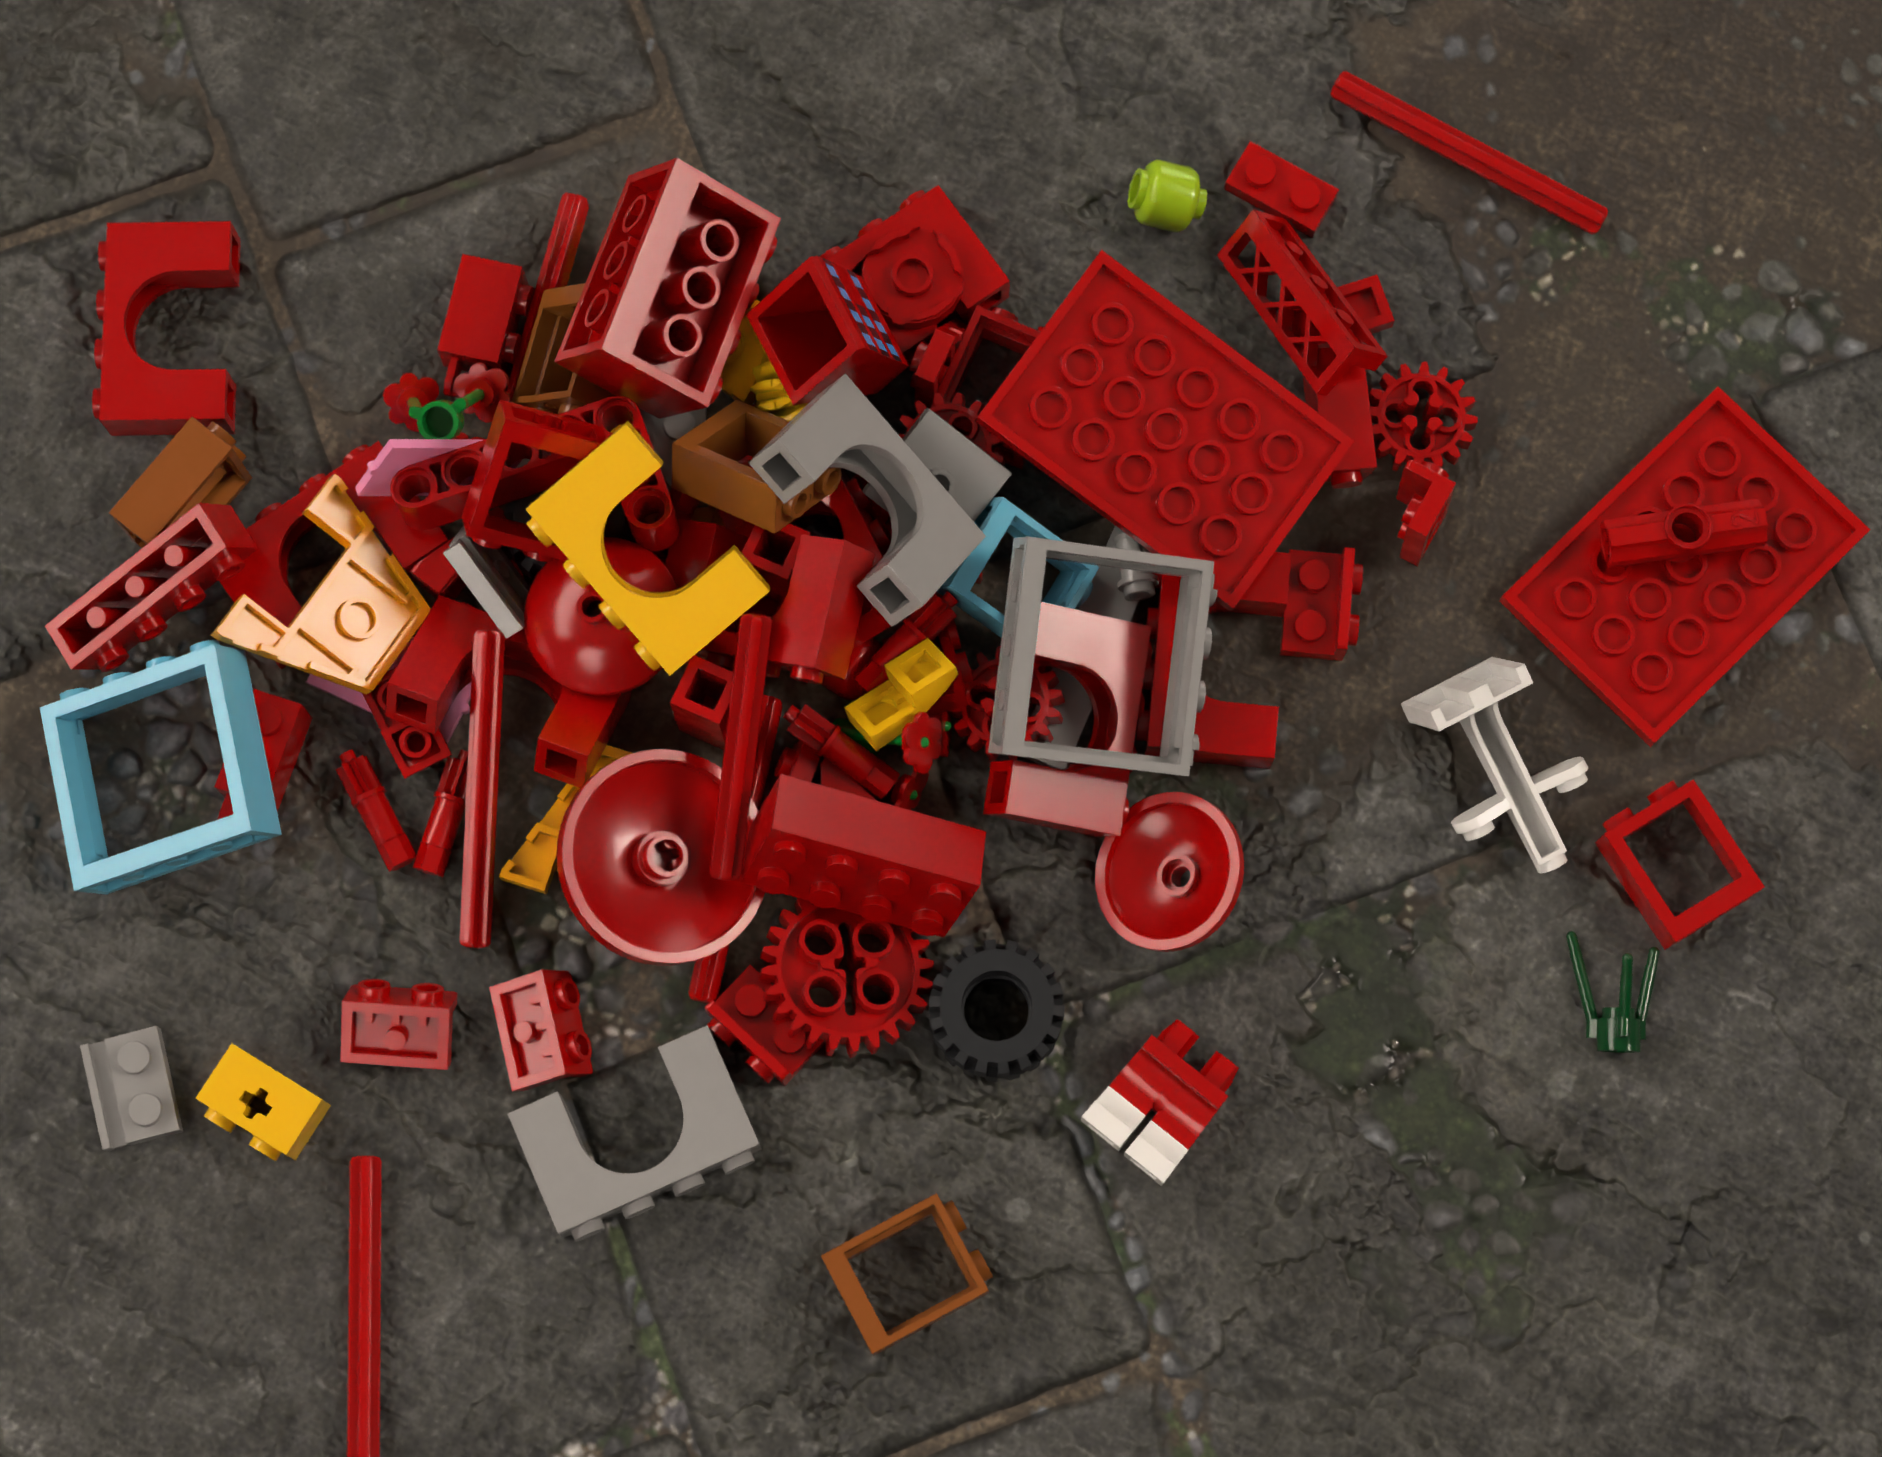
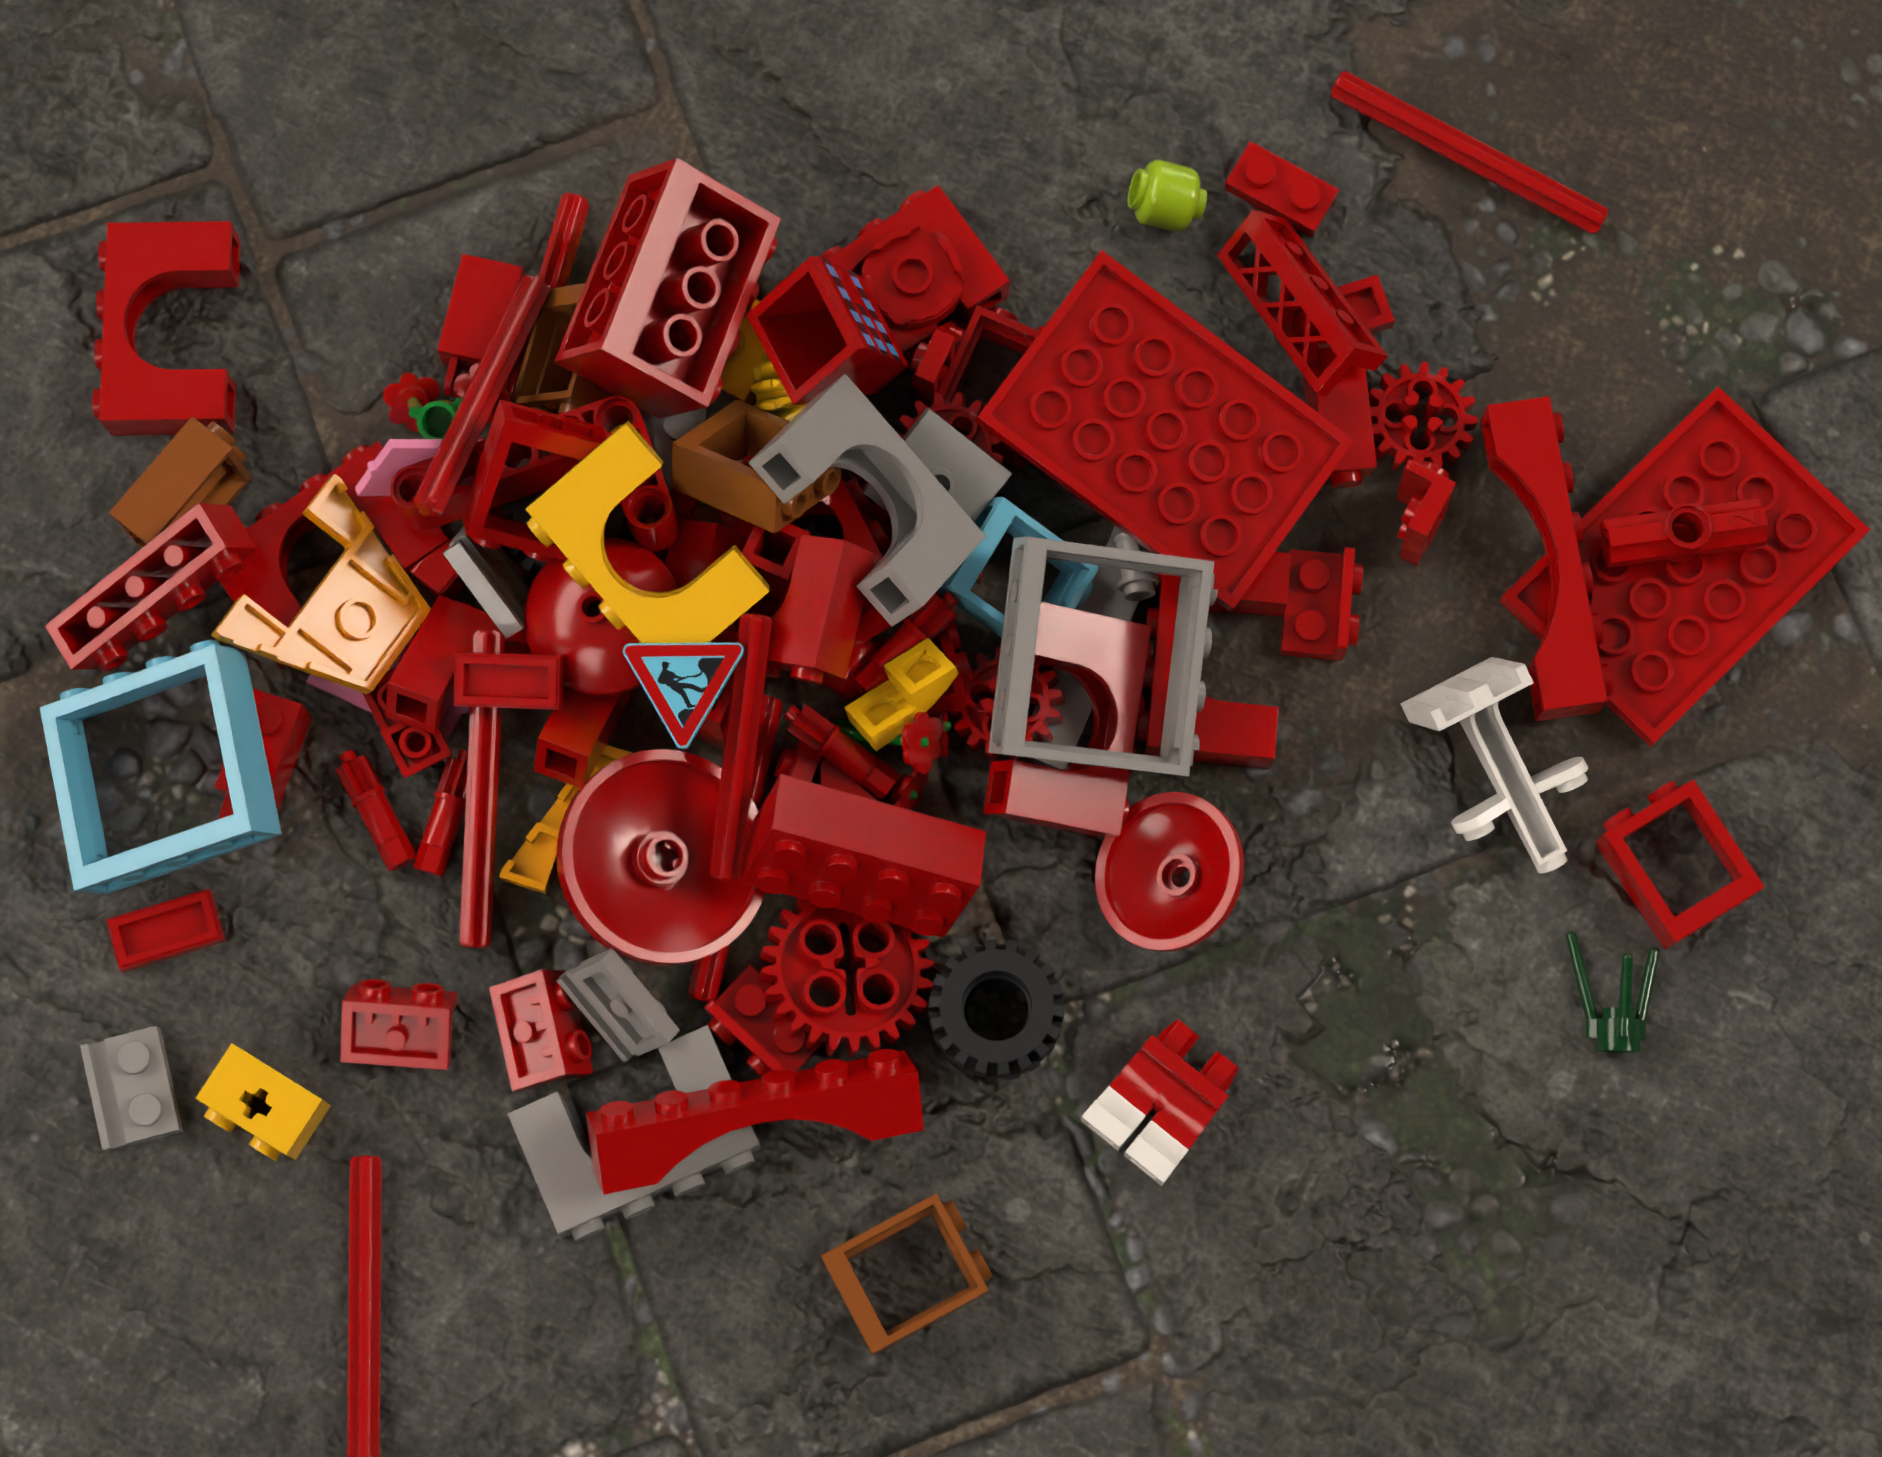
(166, 930): none -> red tile
(481, 396): none -> red axle
(508, 680): none -> red tile
(618, 1005): none -> light grey plate
(646, 1139): none -> red arch
(683, 680): none -> piece
(1526, 456): none -> red arch

